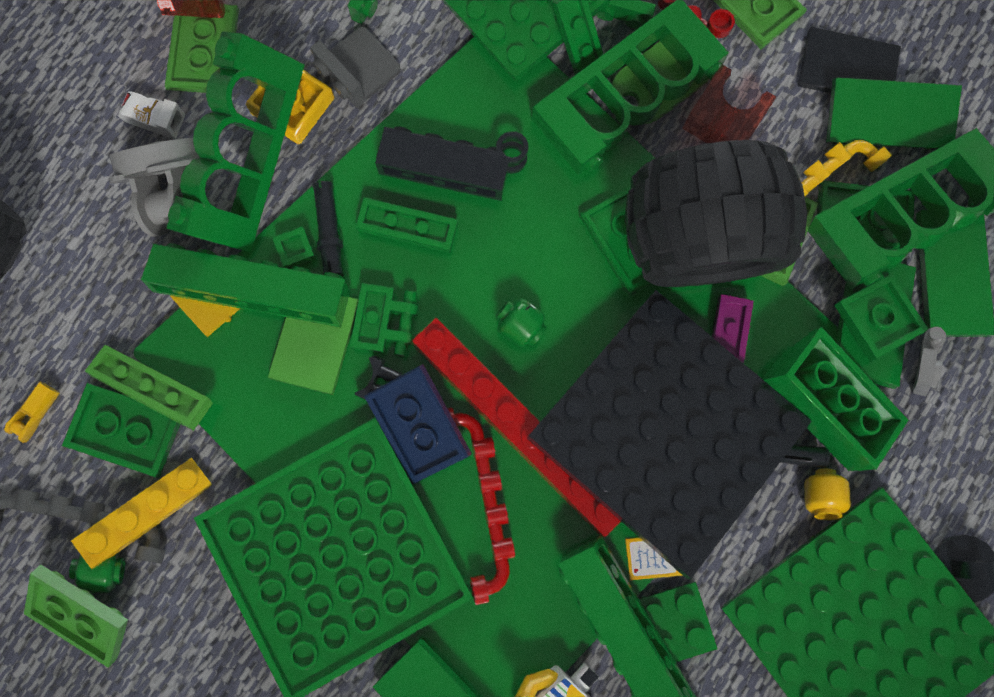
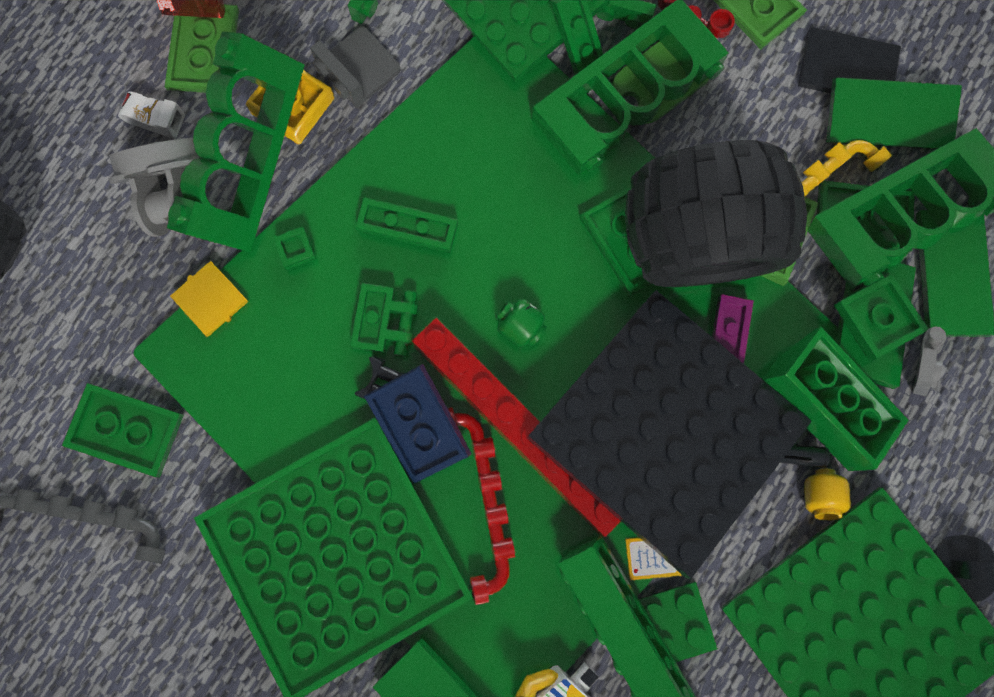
(36, 407): yellow bar -> none
(75, 615): bright green plate -> none
(101, 578): green head -> none
(141, 513): yellow plate -> none
(149, 387): bright green plate -> none
(247, 284): green brick -> none
(312, 352): bright green tile -> none
(329, 241): black pin -> none
(448, 163): black hinge -> none
(717, 120): clear red piece -> none

